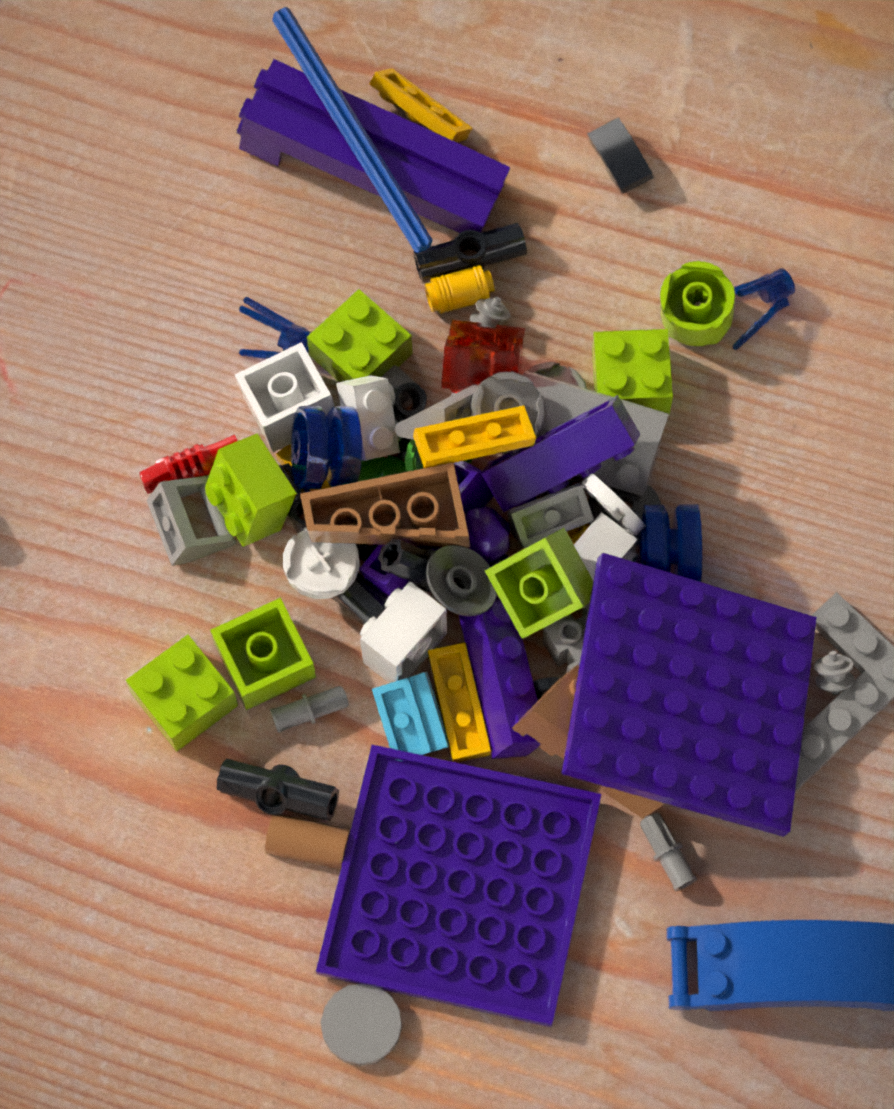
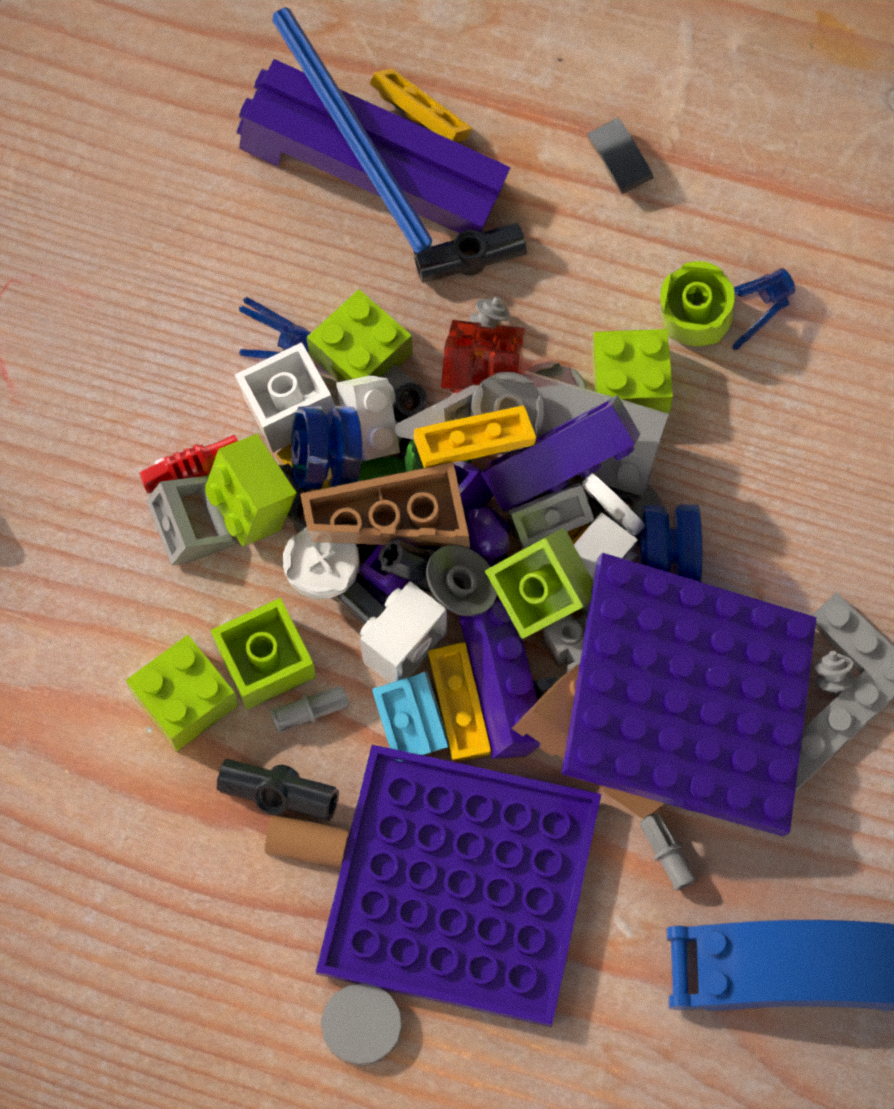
(458, 289): yellow head -> none

